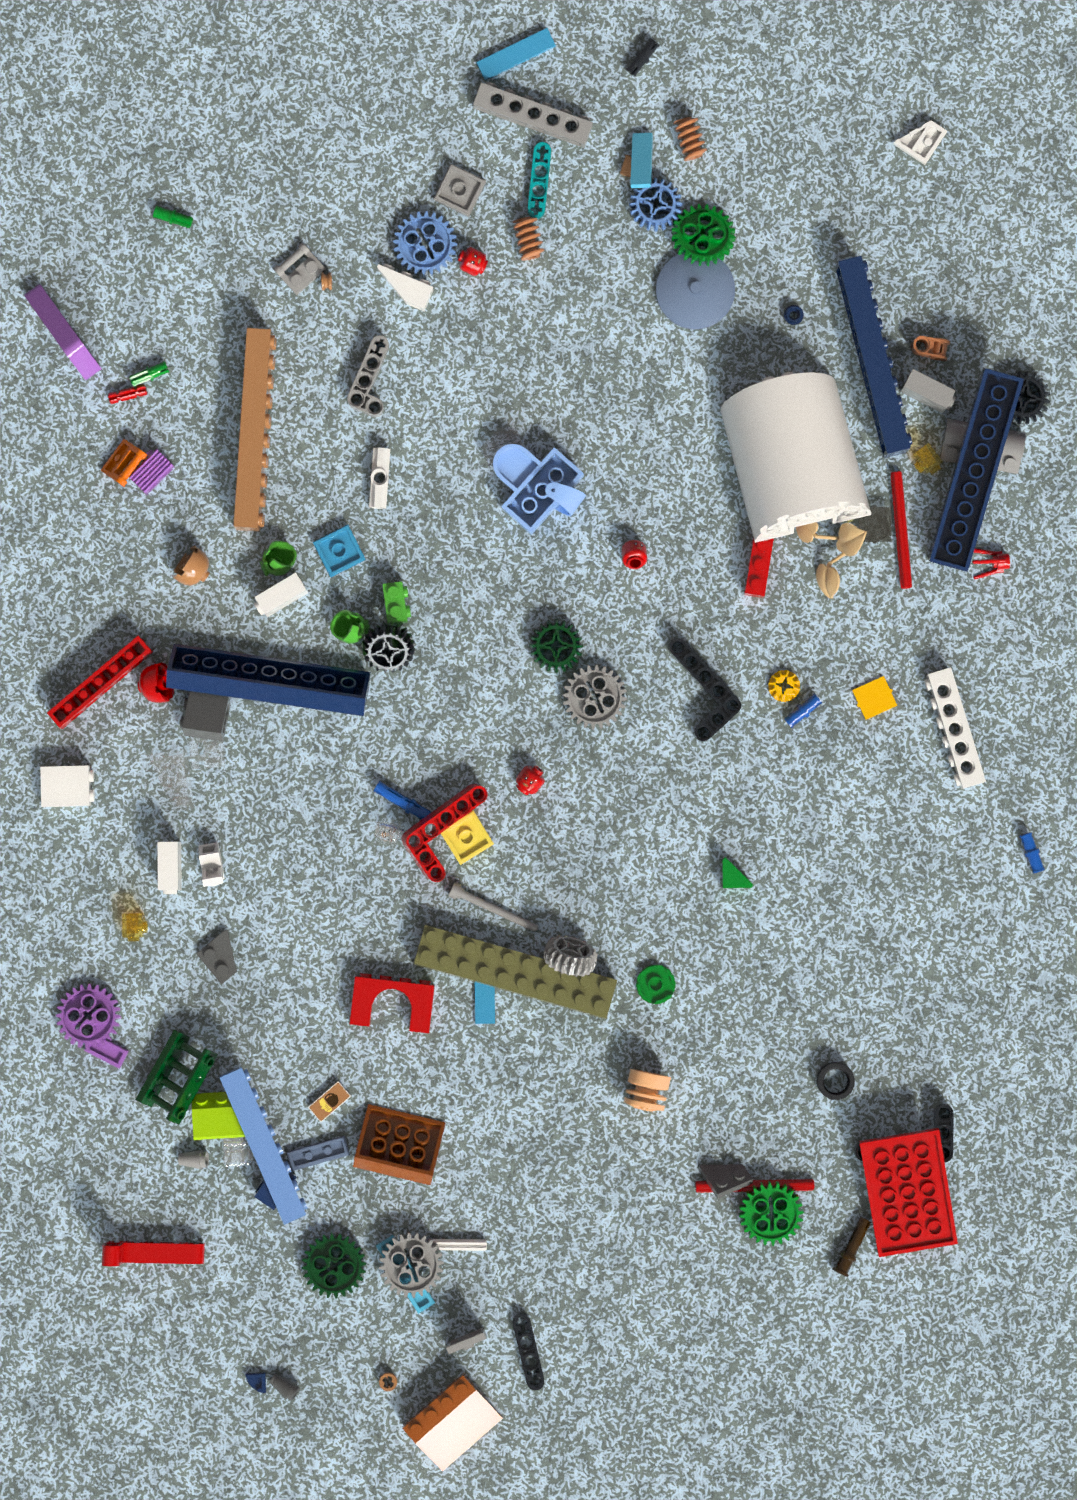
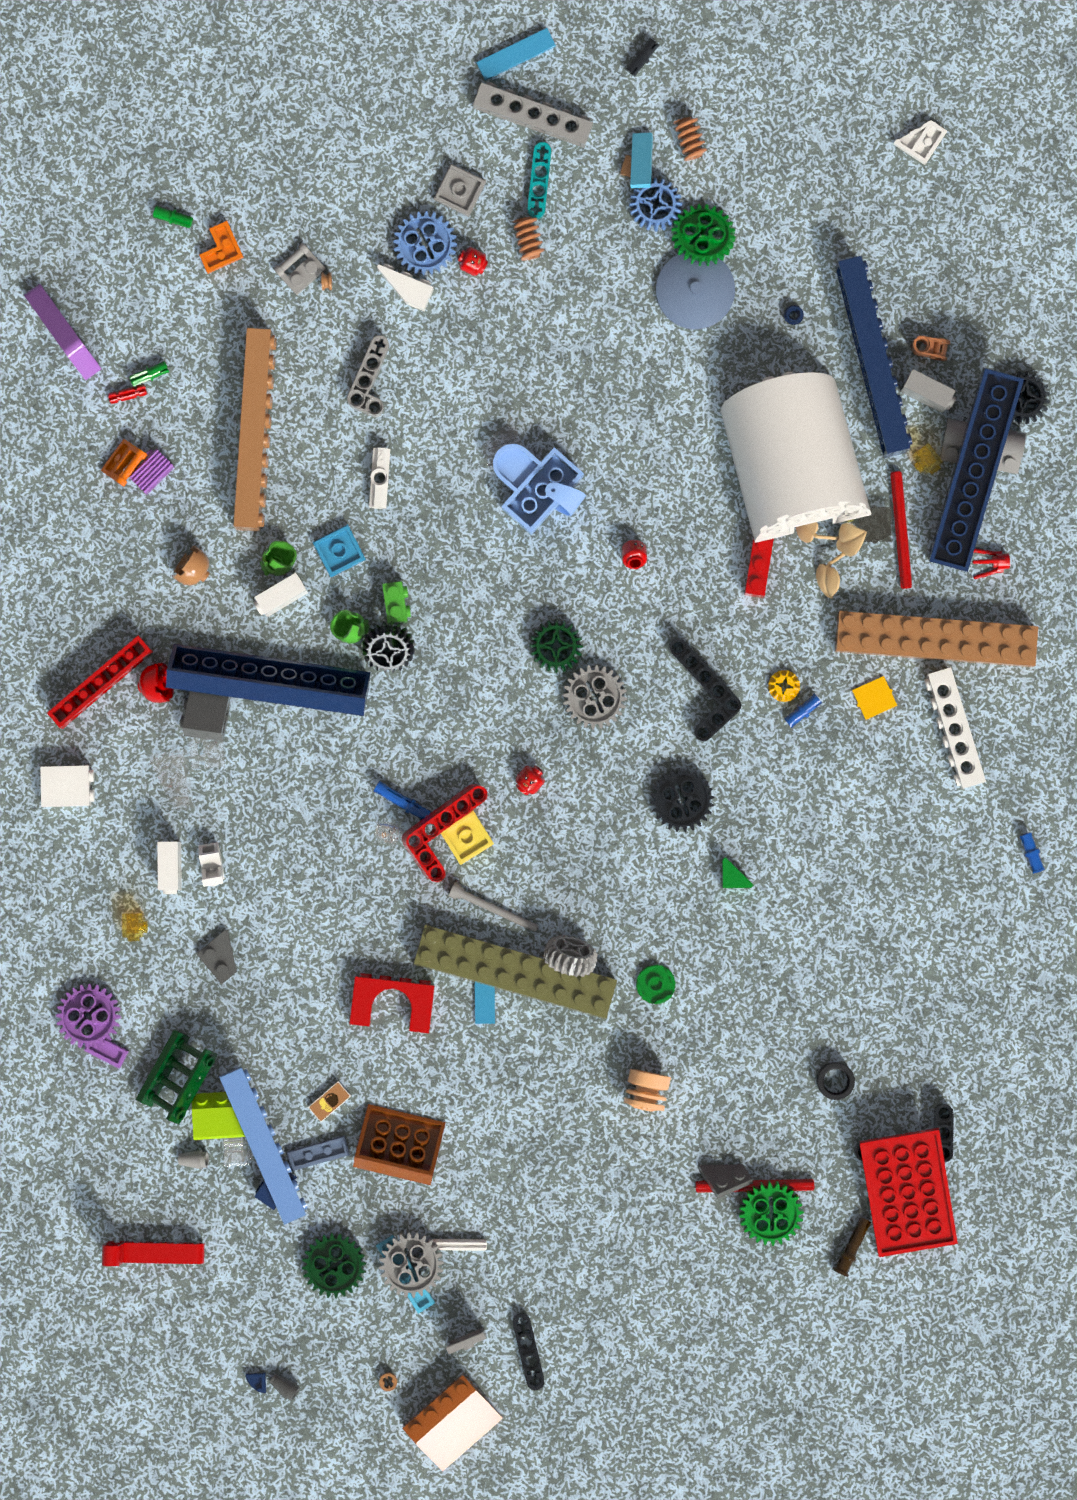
(226, 250): none -> orange plate
(699, 793): none -> black gear
(936, 639): none -> medium nougat brick

